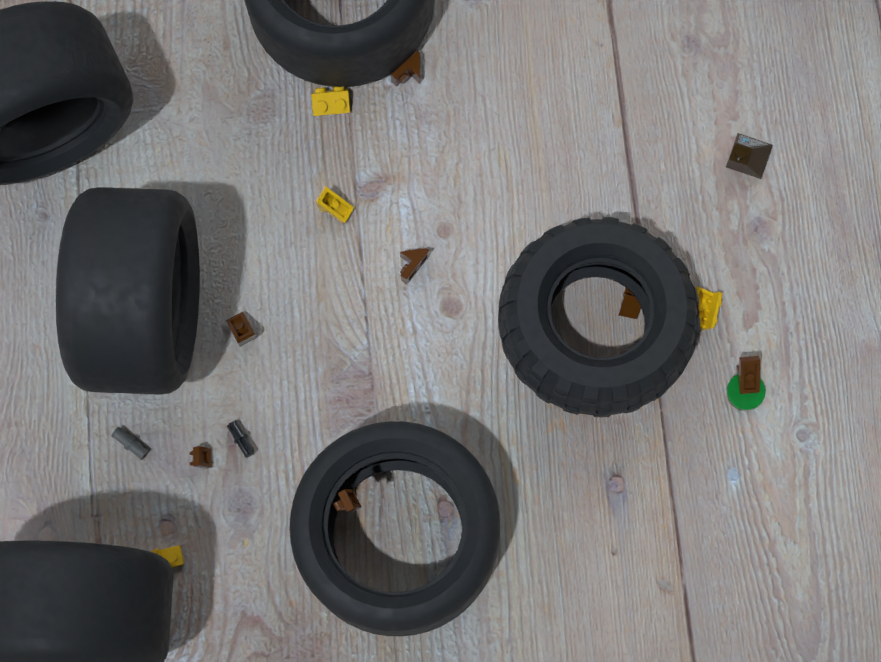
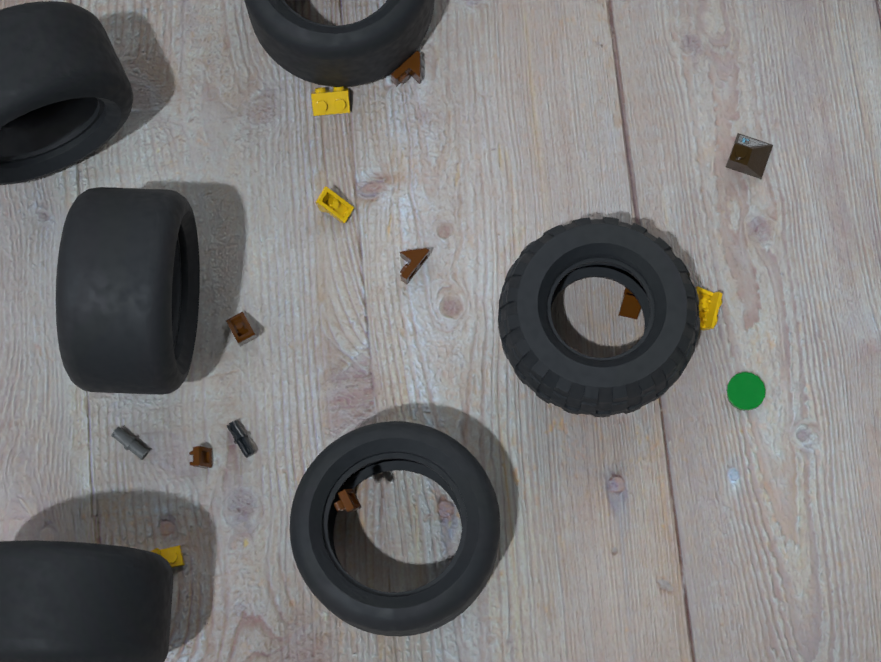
(748, 374): reddish brown slope -> none

